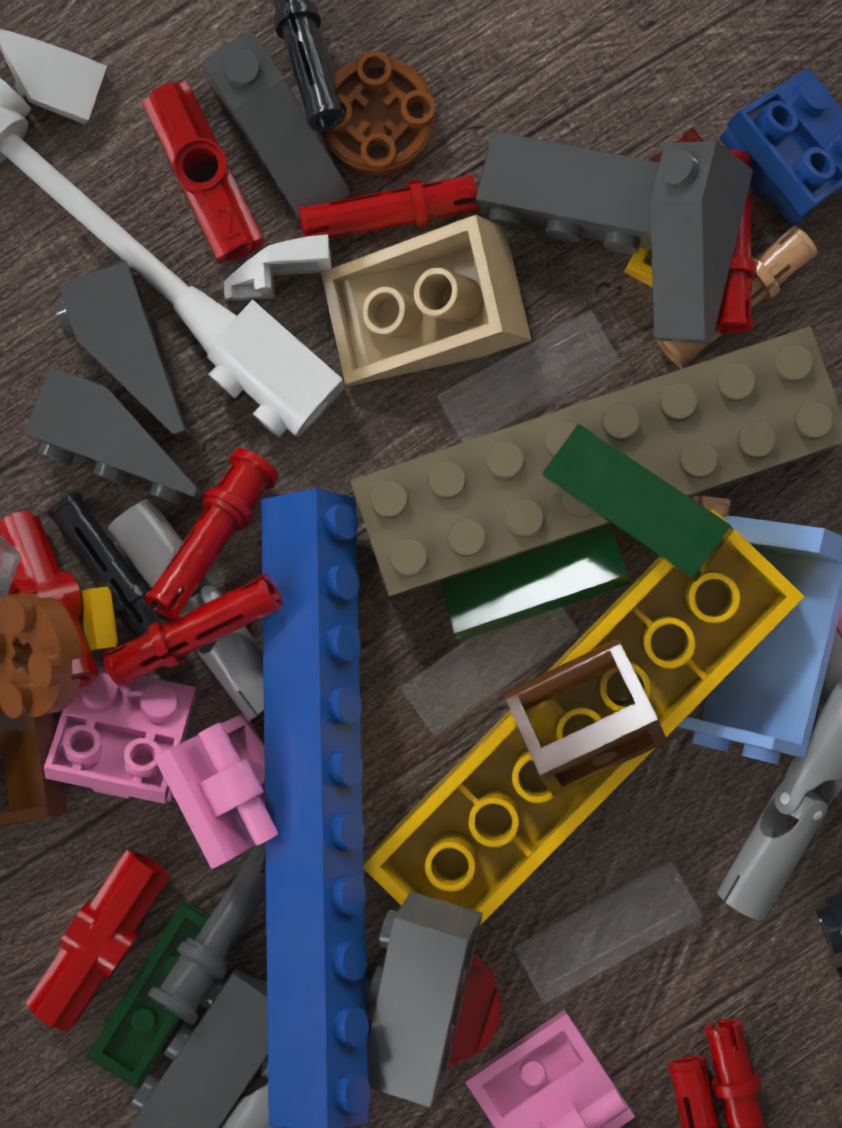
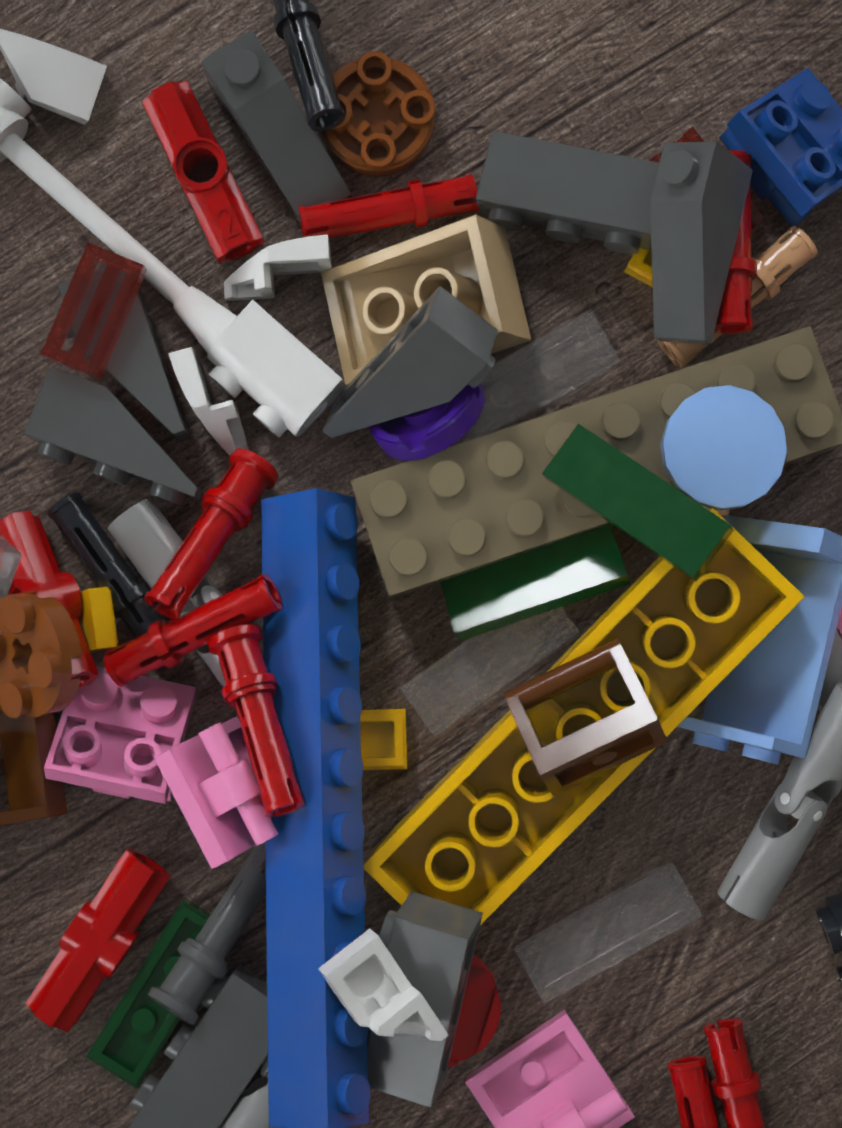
(75, 359): none -> clear red tile
(219, 419): none -> white slope
(251, 693): none -> red pin
(378, 991): none -> white slope
(383, 739): none -> yellow tile
(418, 367): none -> dark grey slope
(430, 429): none -> dark purple tile
(723, 447): none -> light blue tile

